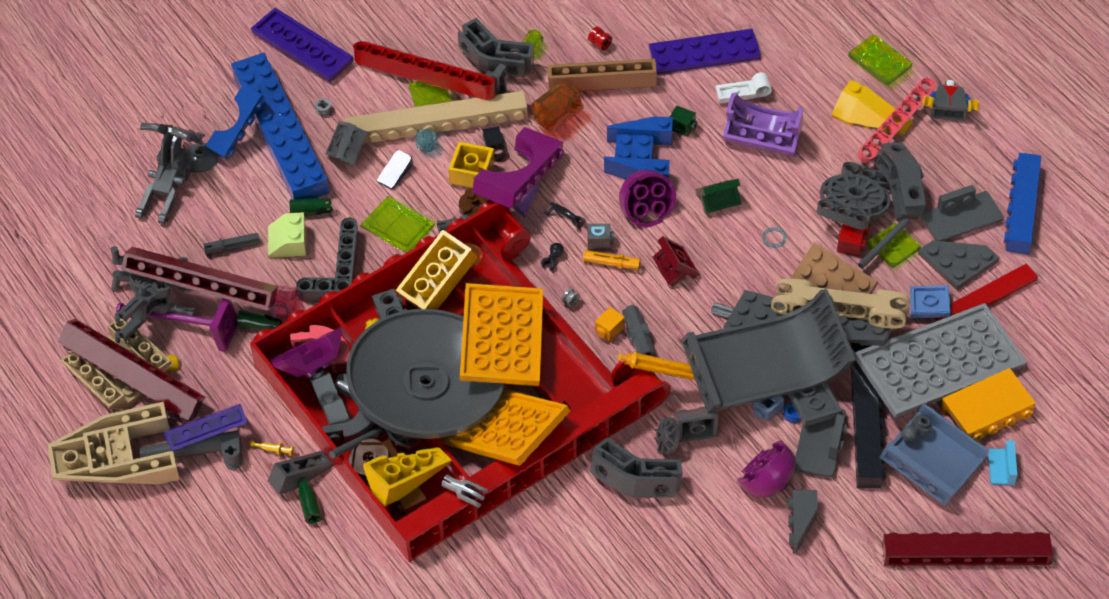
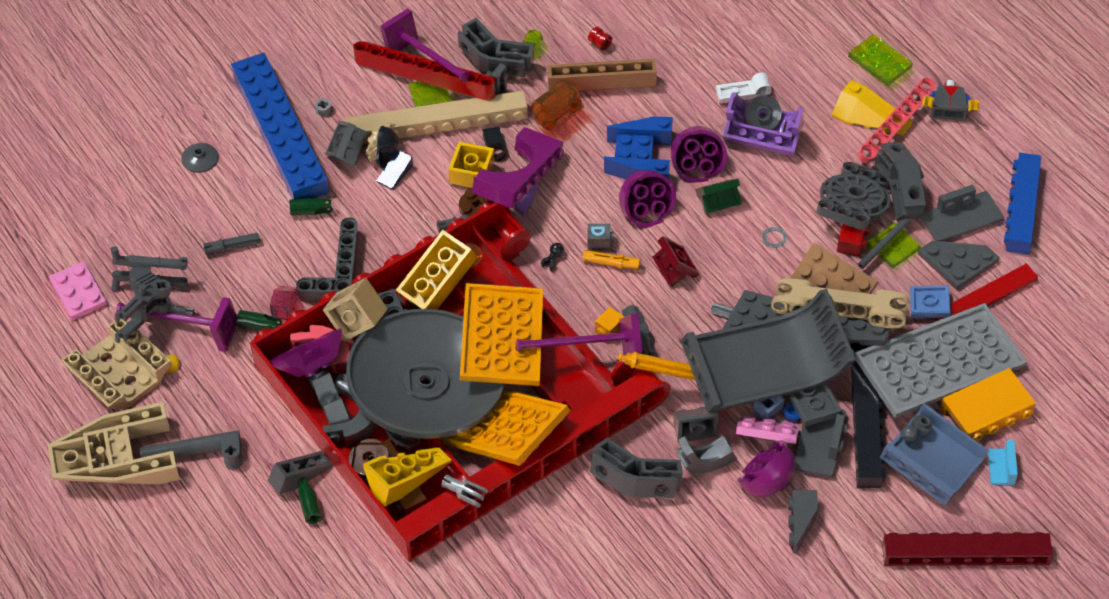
(77, 290): none -> bright pink plate
(131, 369): brick -> none
(171, 167): dark grey piece -> none
(199, 278): dark red brick -> none
(205, 427): dark purple fence -> none
(224, 141): blue arch -> none
(279, 449): yellow piece -> none
(287, 236): yellowish green slope -> none
(302, 44): dark purple plate -> none
(354, 443): dark grey bar -> none
(355, 309): none -> tan brick
(382, 145): none -> black hair
(397, 224): clear neon green piece -> none
(401, 32): none -> magenta tile
(426, 140): clear light blue gear -> none
(567, 213): black piece -> none
(570, 297): light grey bush -> none
(629, 336): none -> magenta tile
(667, 433): flat silver wheel -> none
(683, 121): dark green brick -> none
(697, 146): none -> magenta cylinder
(705, 51): dark purple plate -> none
(706, 457): none -> dark grey arch
(767, 429): none -> bright pink plate
(771, 117): none -> dark grey dish

